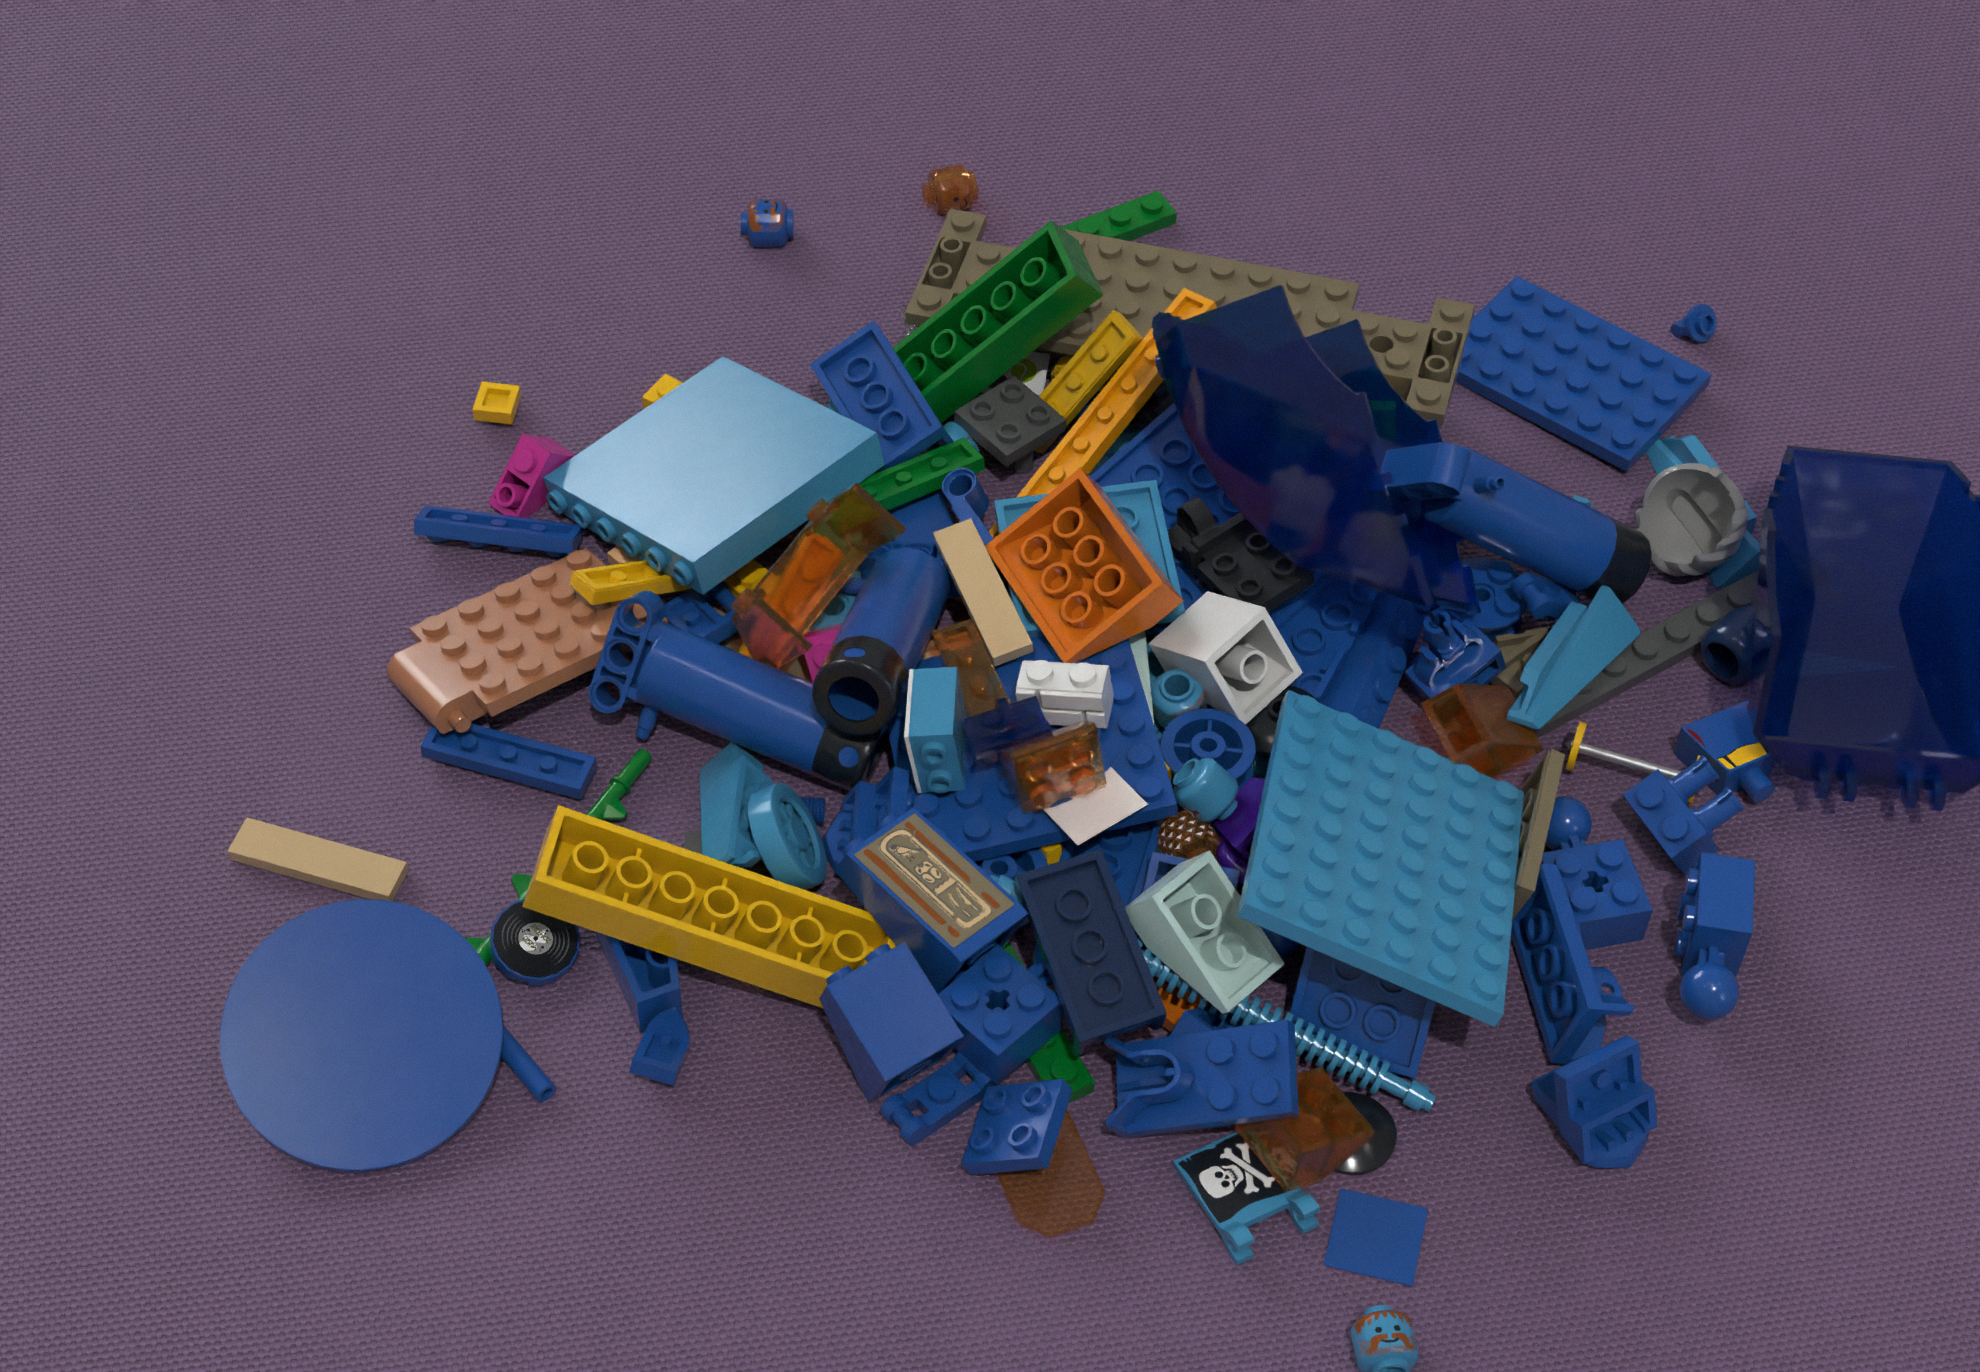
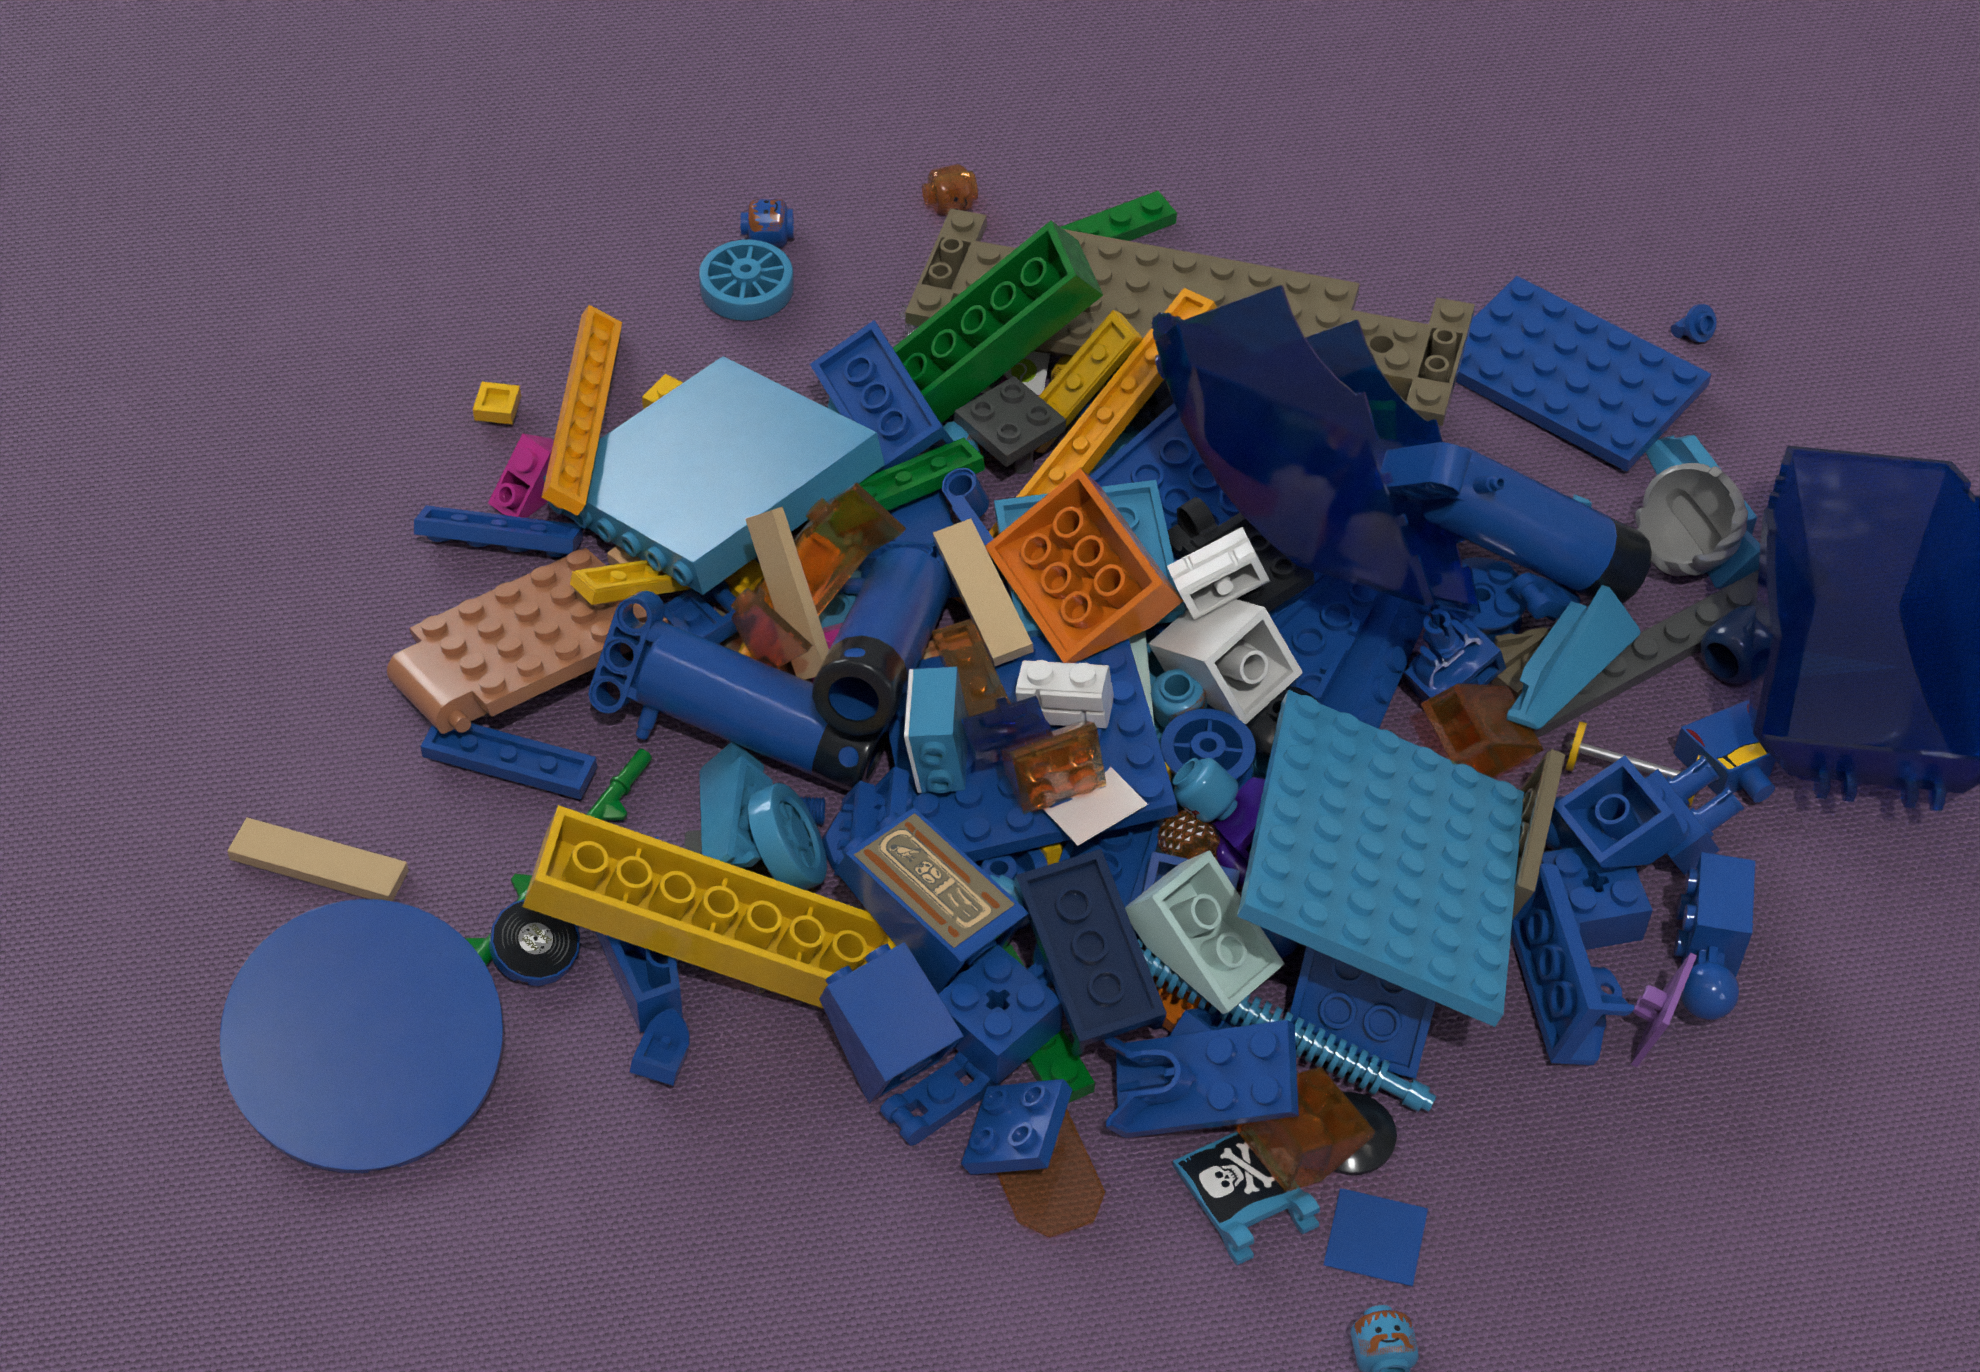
(526, 1068): blue piece -> none
(582, 411): none -> light orange plate
(751, 271): none -> dark azure wheel
(788, 585): none -> tan tile
(1218, 573): none -> white brick
(1601, 1104): blue piece -> none
(1620, 817): none -> blue slope
(1658, 1008): none -> medium lavender piece

